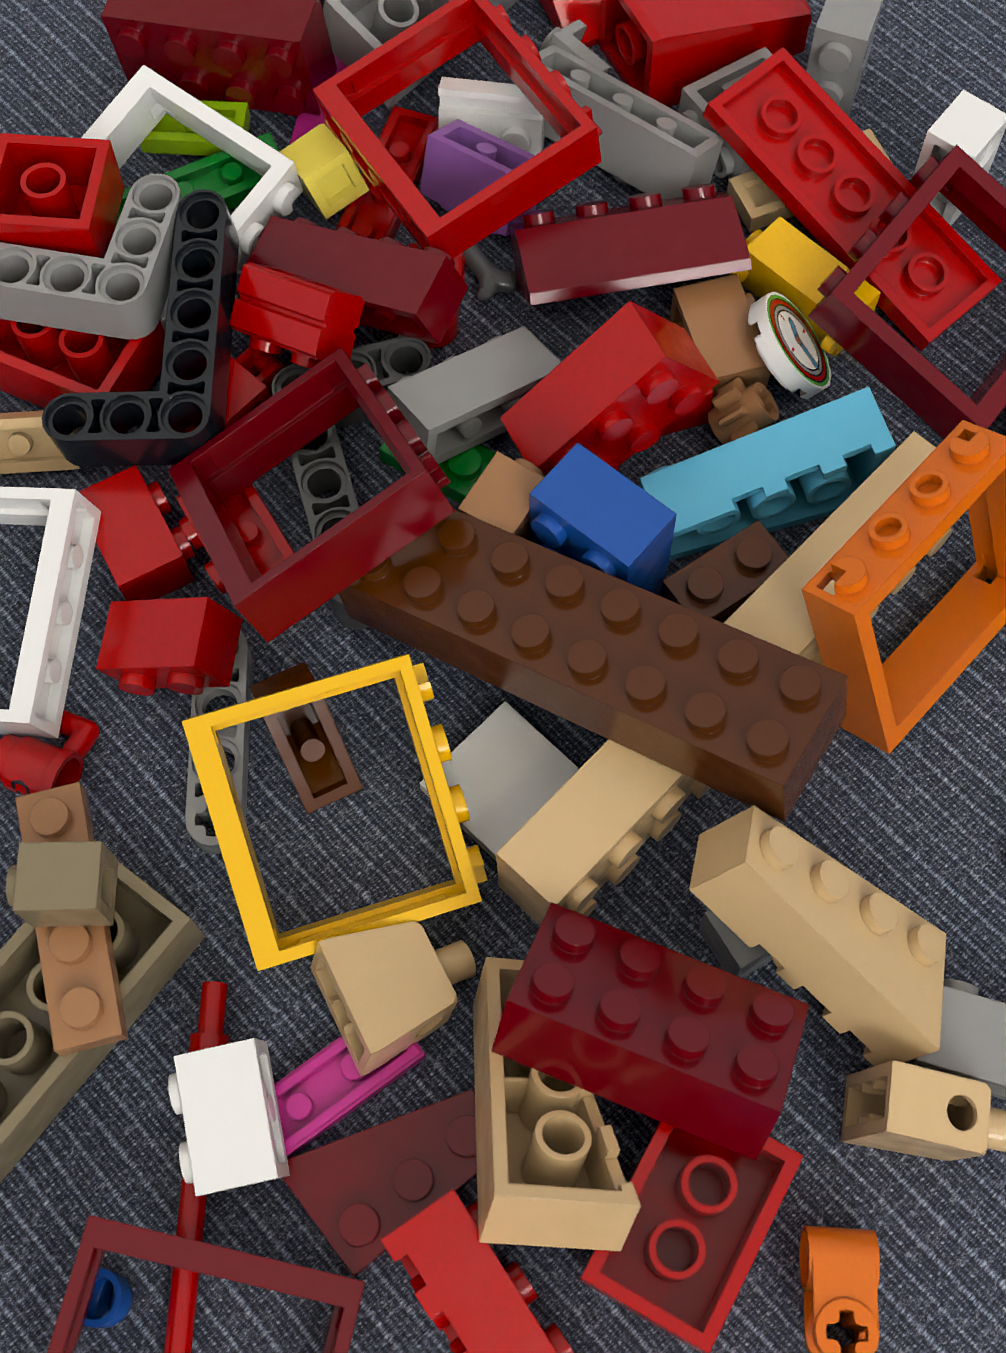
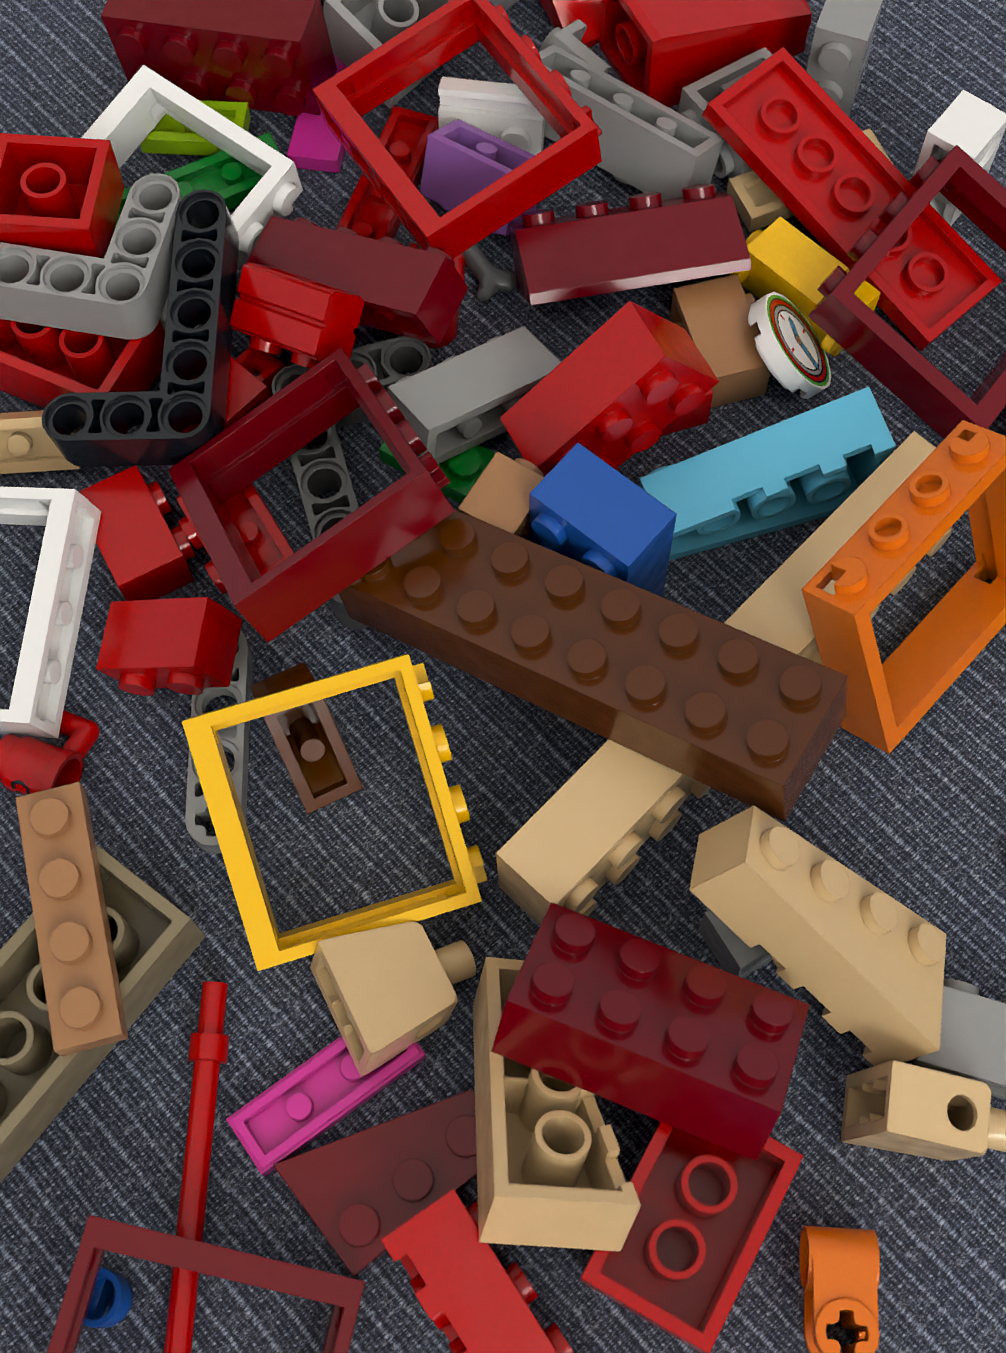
(63, 884): dark tan brick -> none
(228, 1117): white brick -> none
(325, 170): light yellow panel -> none
(504, 776): white tile -> none
(726, 574): reddish brown brick -> none
(741, 410): medium nougat gear -> none

